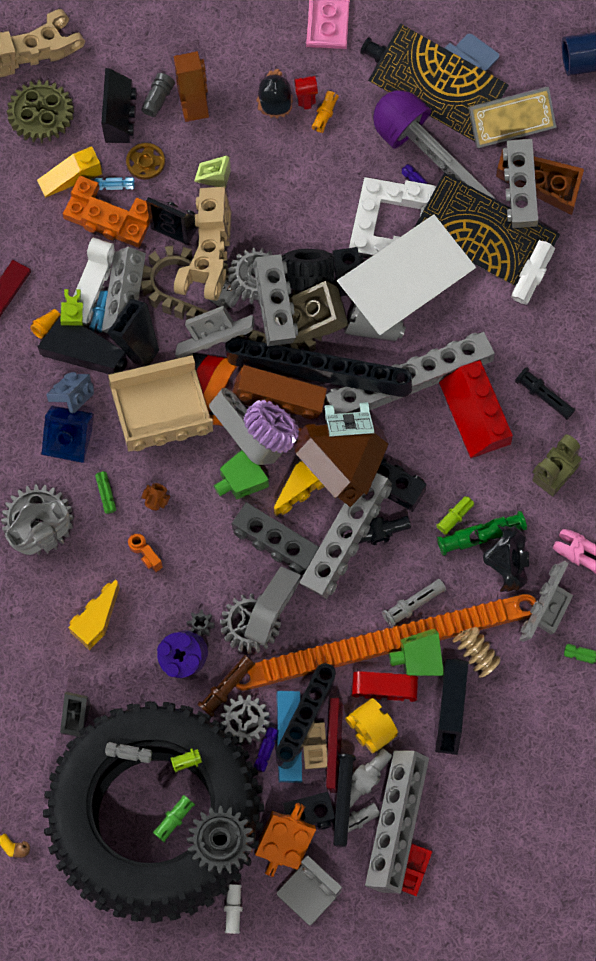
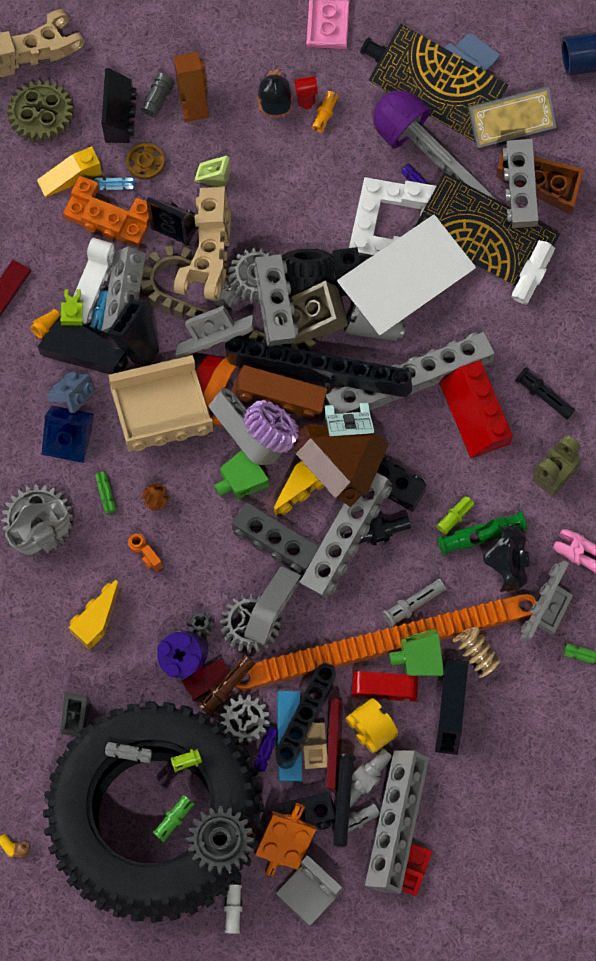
(205, 679): none -> dark red tile

